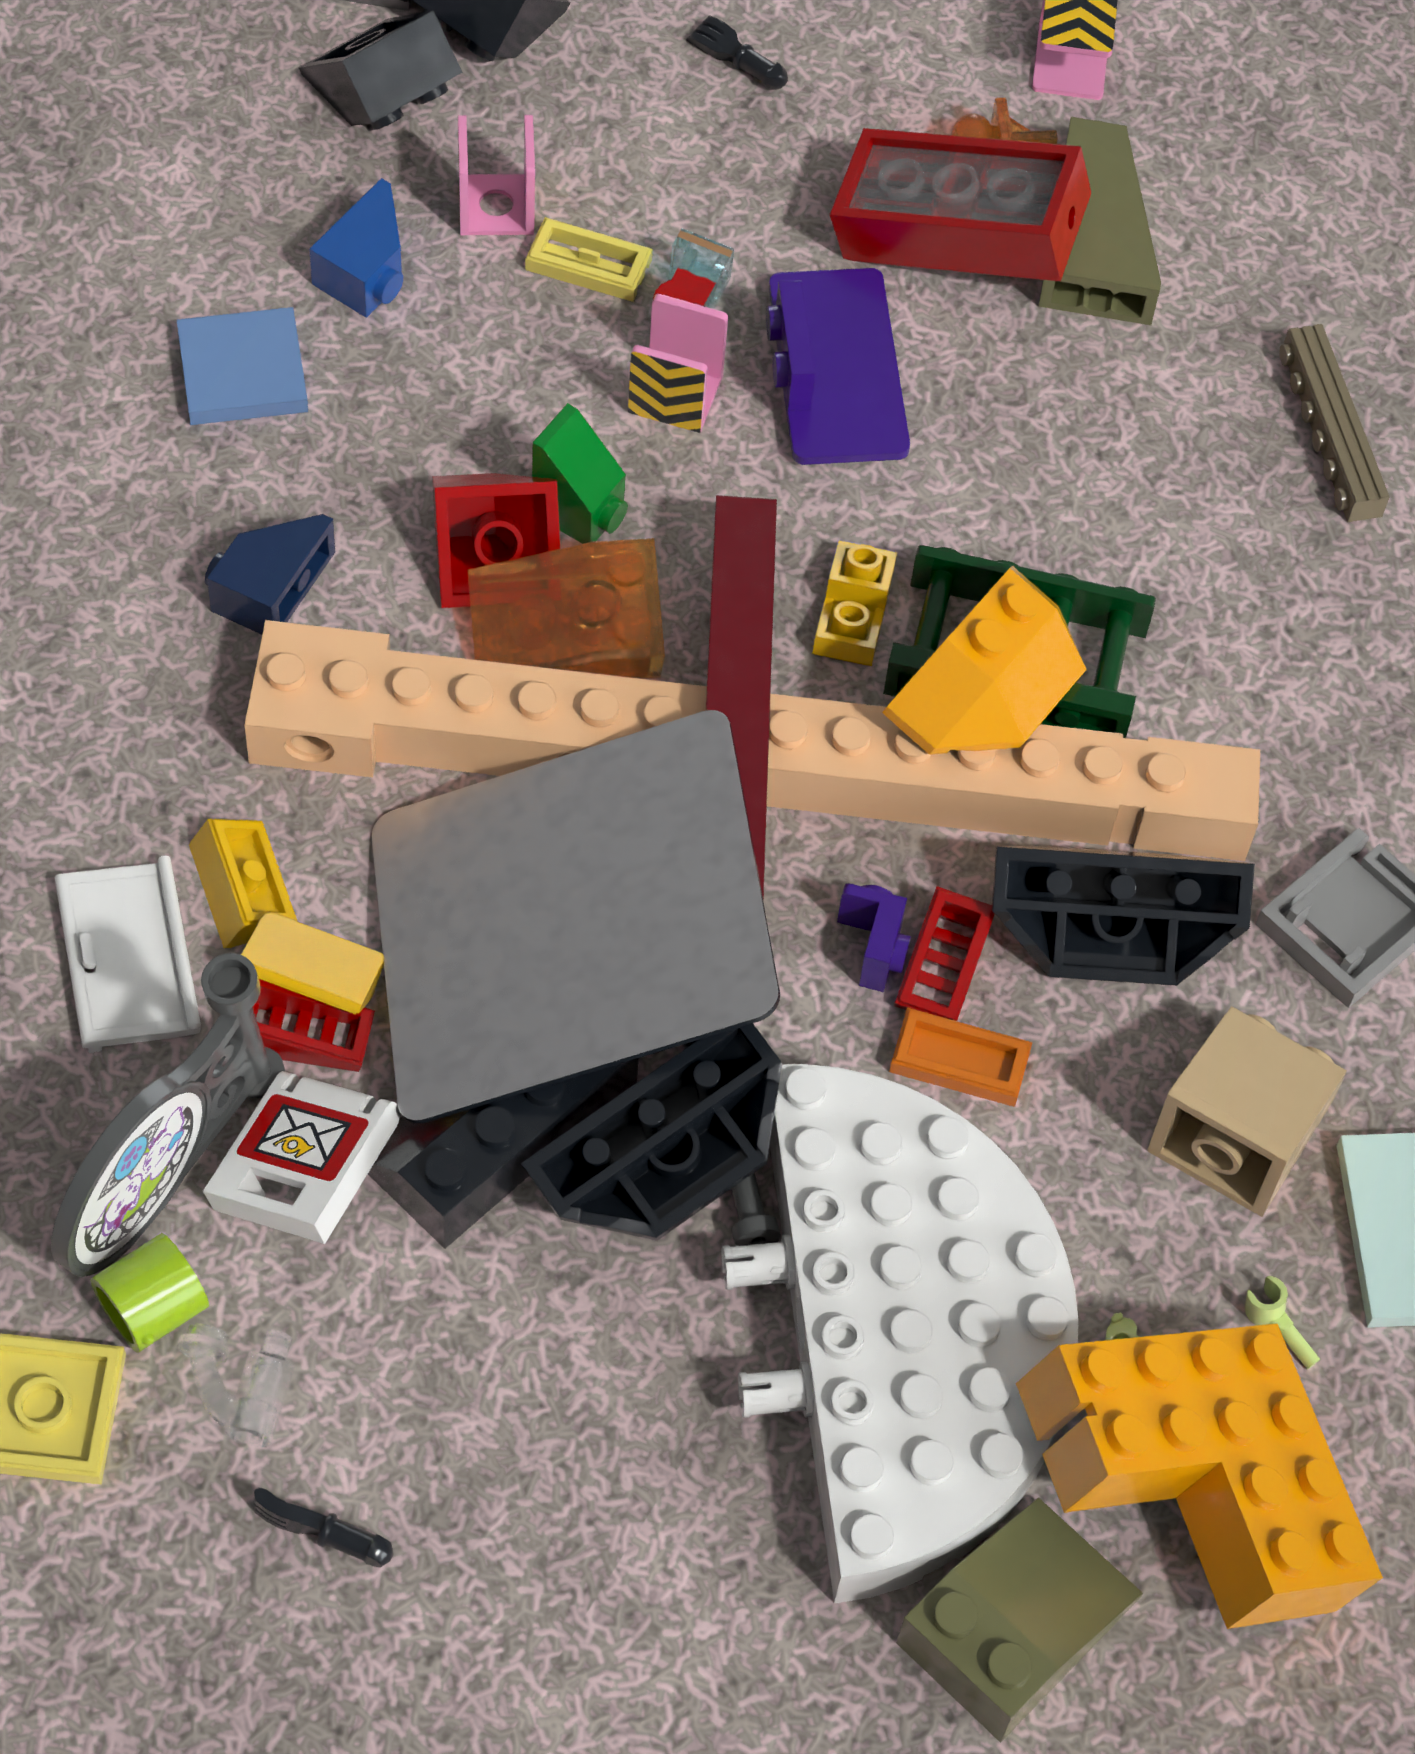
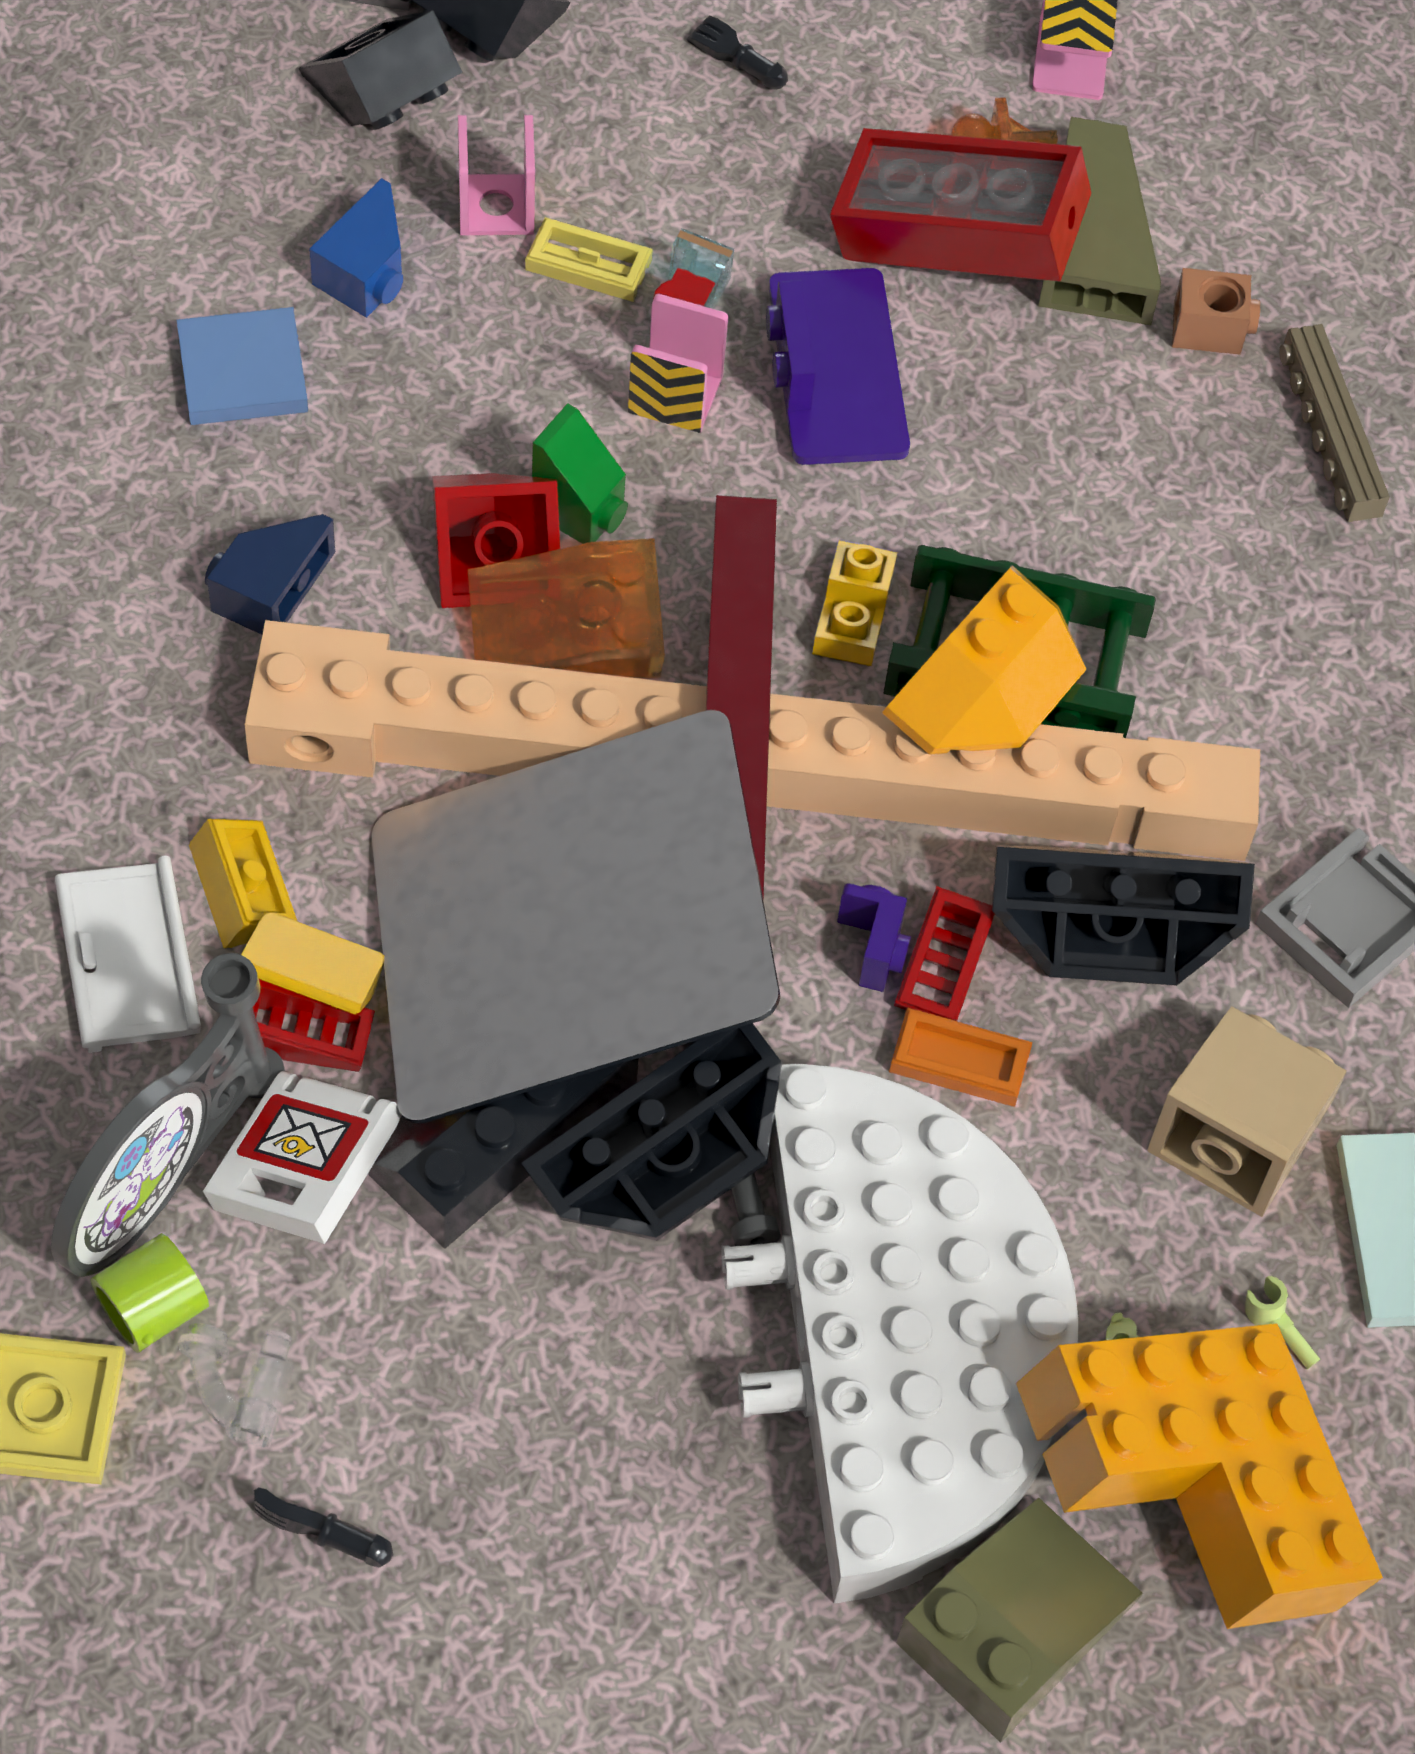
(1214, 311): none -> nougat brick

